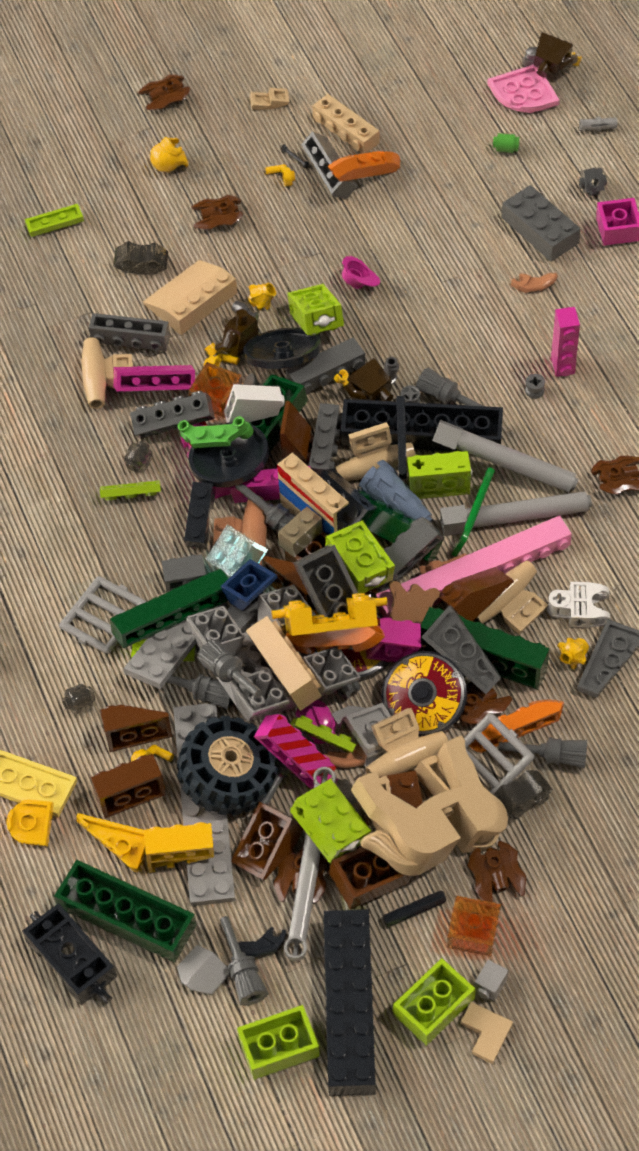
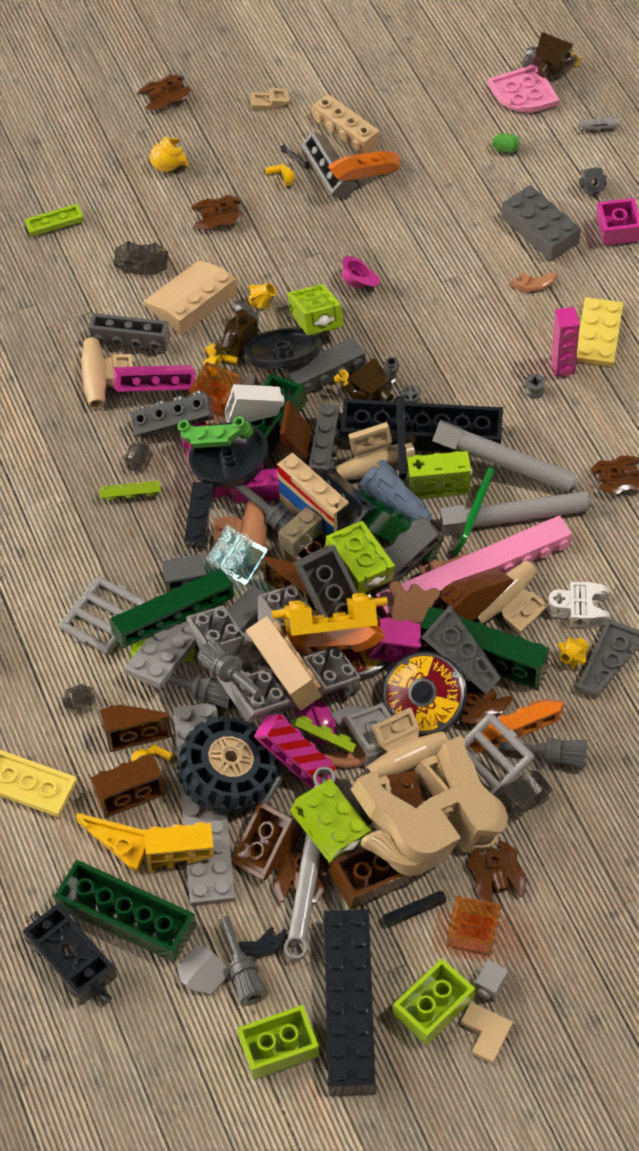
(31, 822): yellow tile -> none
(247, 584): dark blue slope -> none
(441, 388): dark grey piece -> none
(599, 332): none -> light yellow plate

